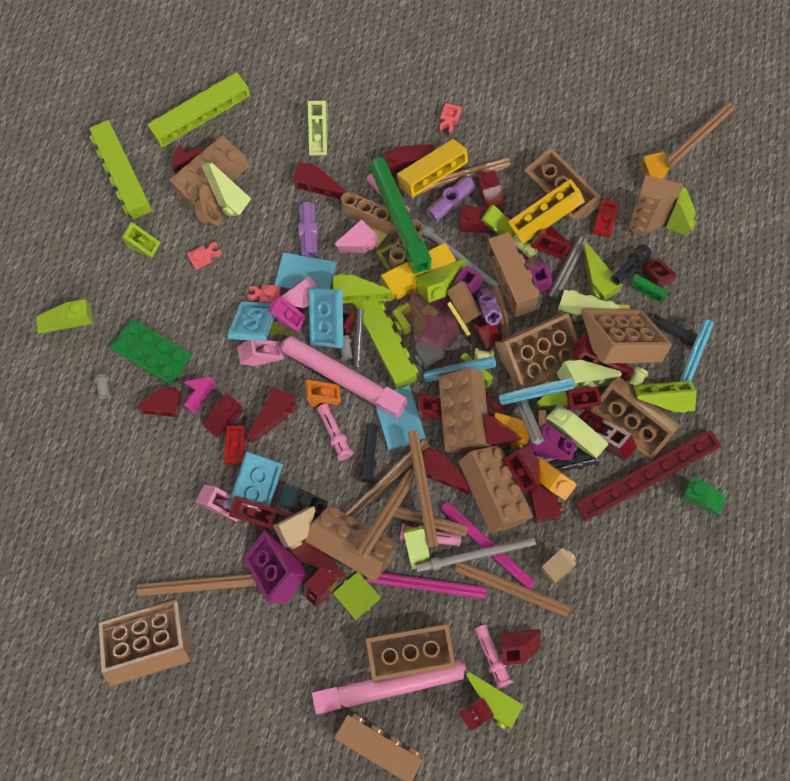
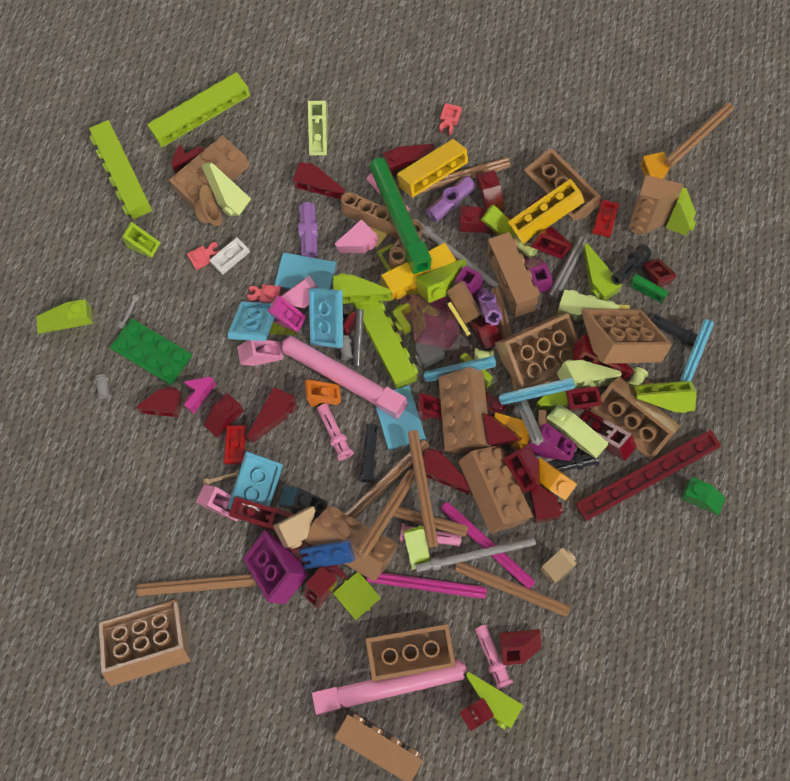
(134, 298): none -> light grey hinge
(206, 481): none -> tan hinge
(229, 256): none -> white plate
(327, 554): none -> blue hinge

